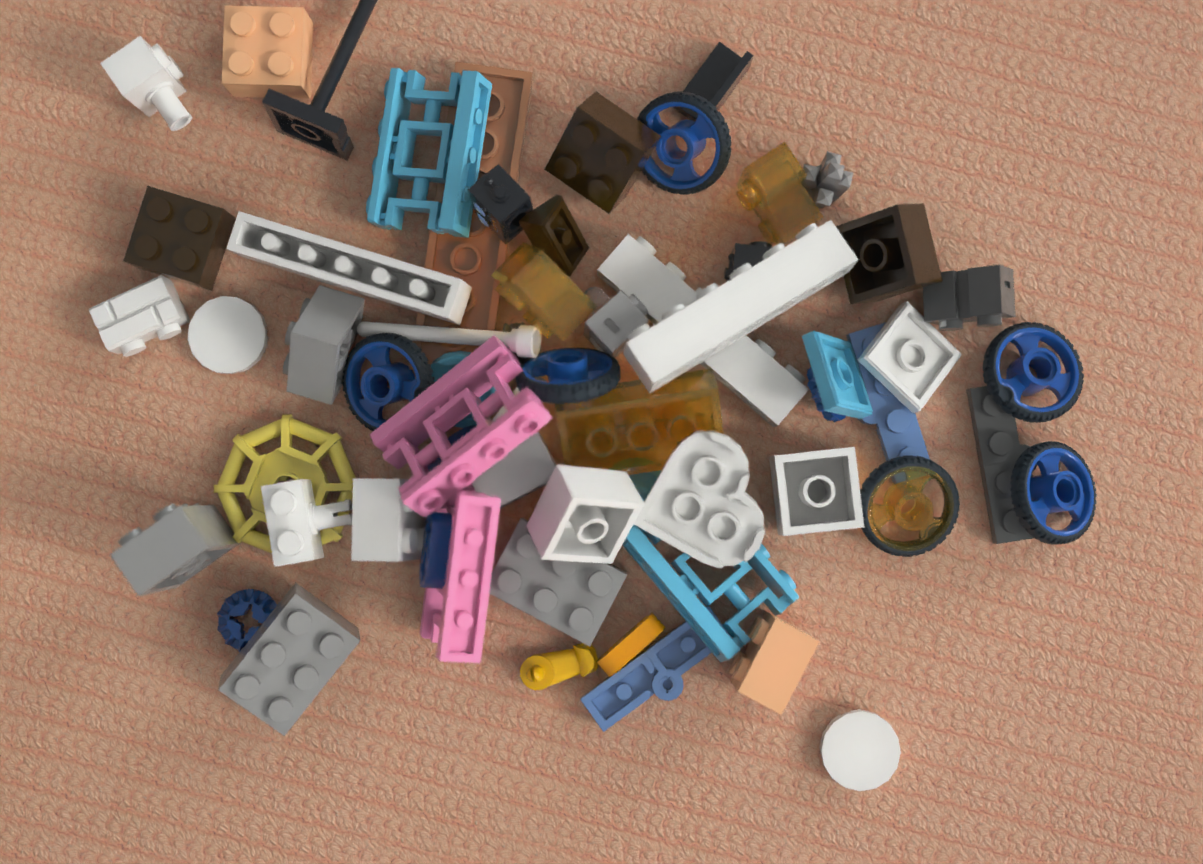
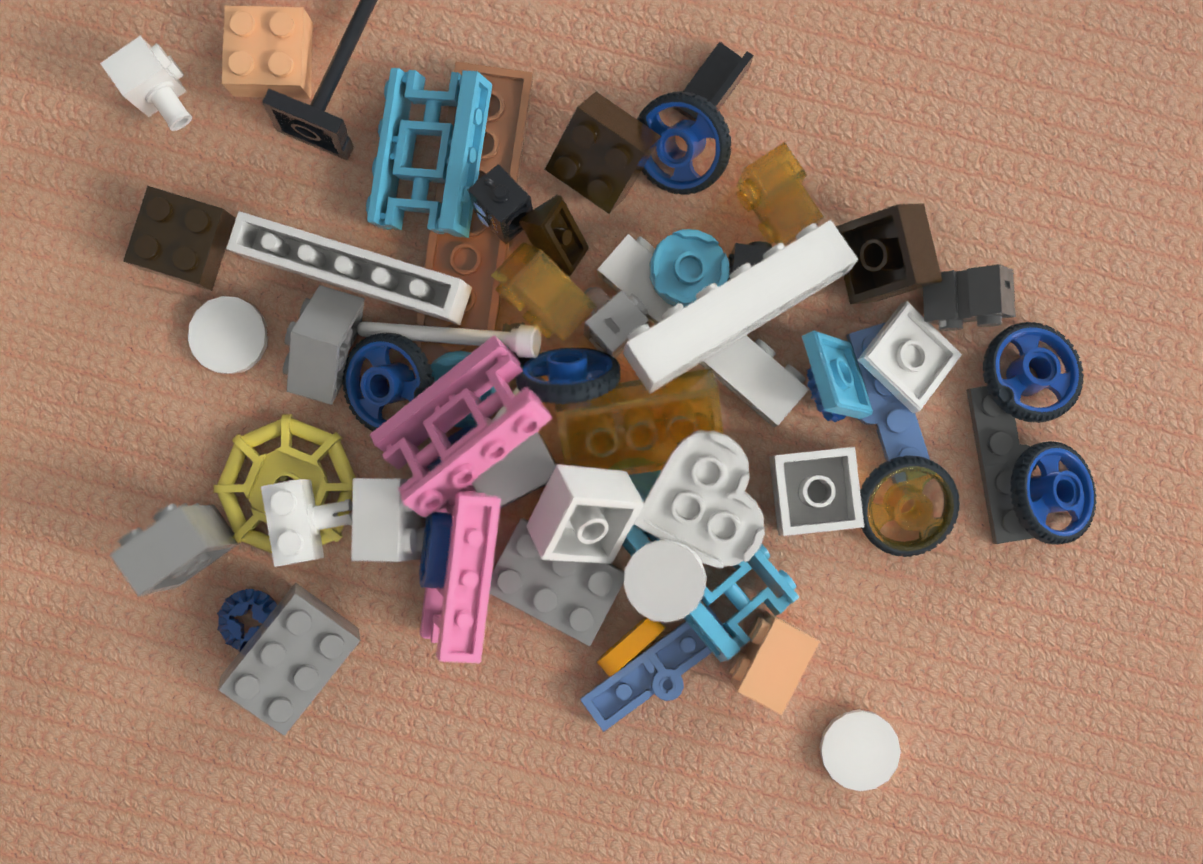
(139, 316): white brick -> none
(554, 667): yellow piece -> none
(665, 580): none -> white tile
(686, 265): none -> medium azure tile
(827, 180): light grey rock -> none

